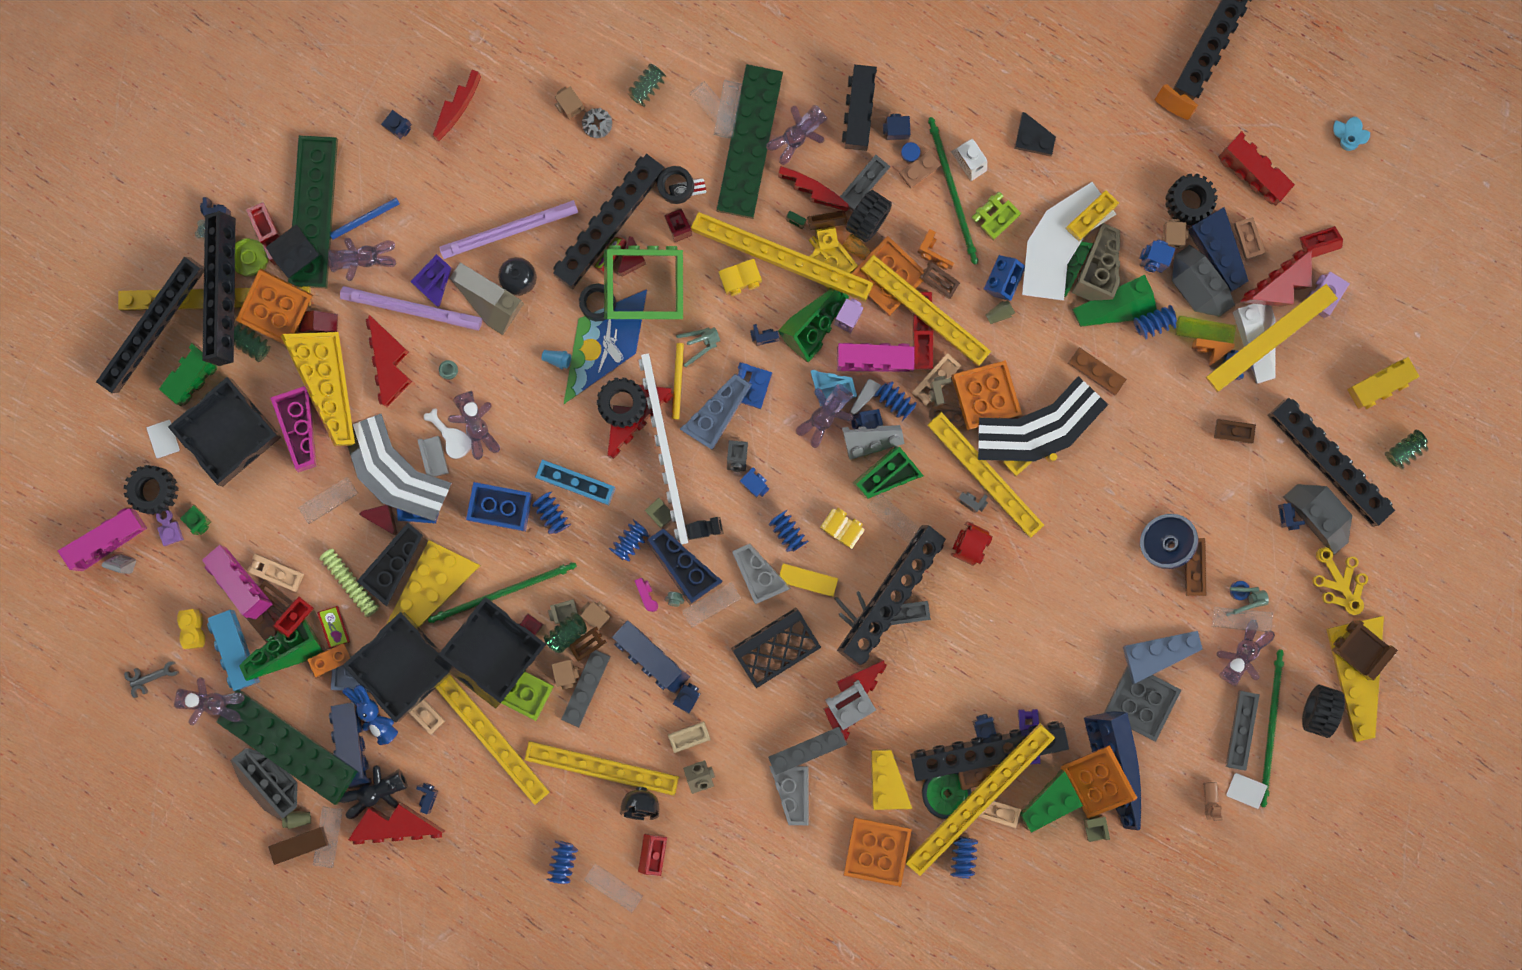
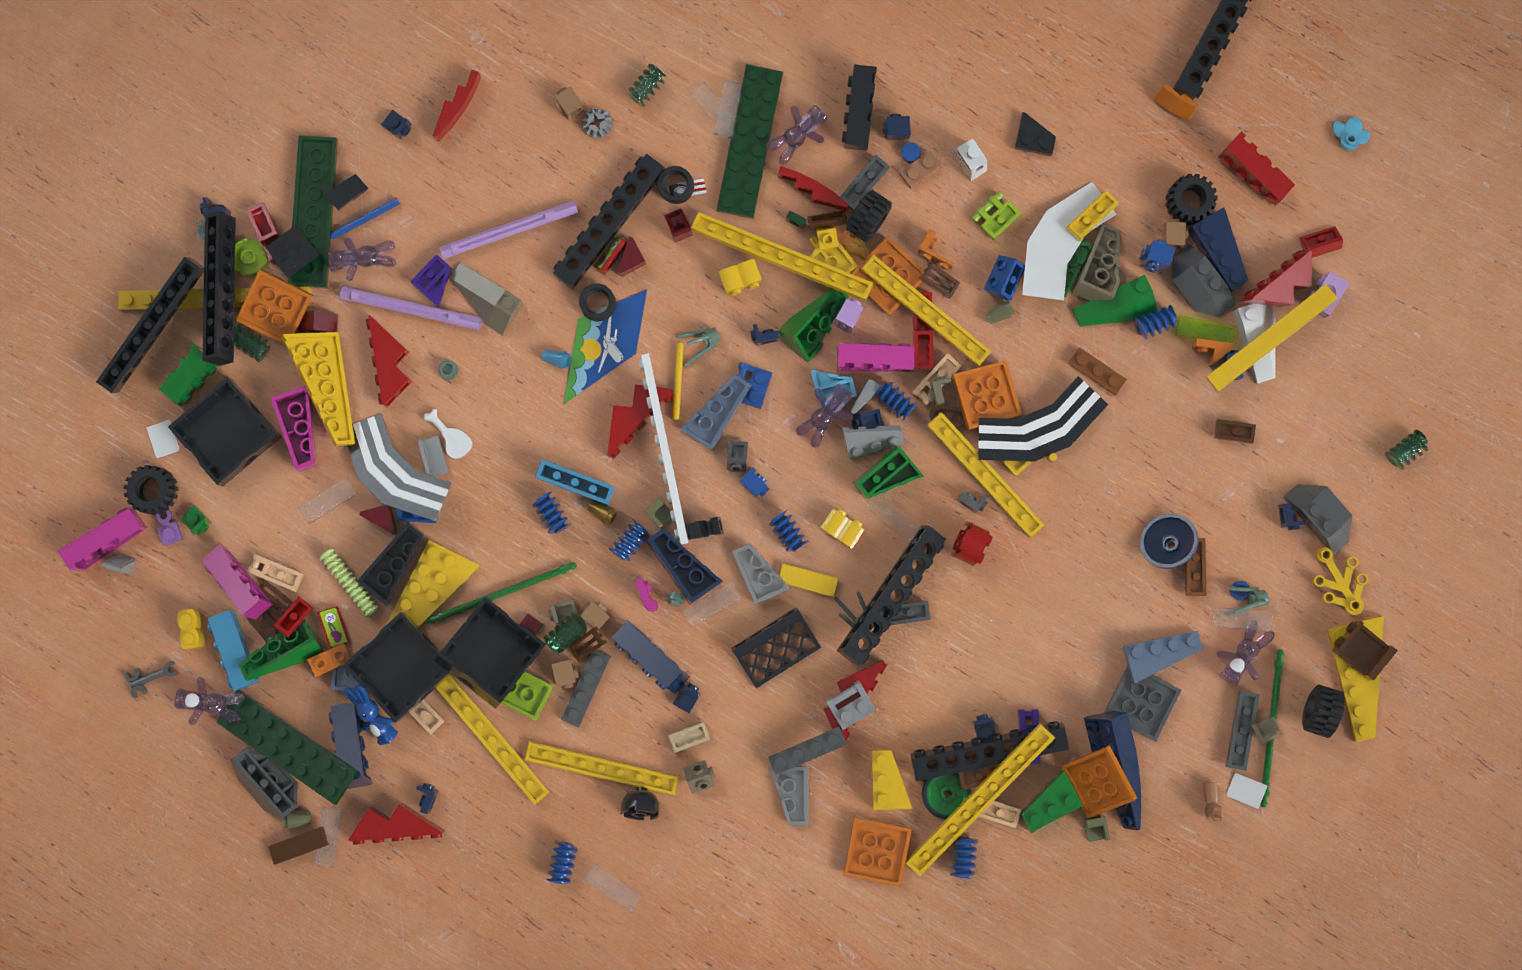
(346, 192): none -> black slope
(370, 794): black animal -> none
(475, 427): animal -> none
(499, 506): blue brick -> none
(517, 276): black cylinder -> none
(603, 512): none -> pearl gold cone
(614, 387): black tyre -> none
(636, 251): bright green window -> none
(652, 854): red slope -> none
(971, 250): green hose -> none
(1249, 238): nougat plate -> none
(1267, 730): none -> dark tan panel
(1347, 488): black brick -> none
(1383, 383): yellow wedge -> none

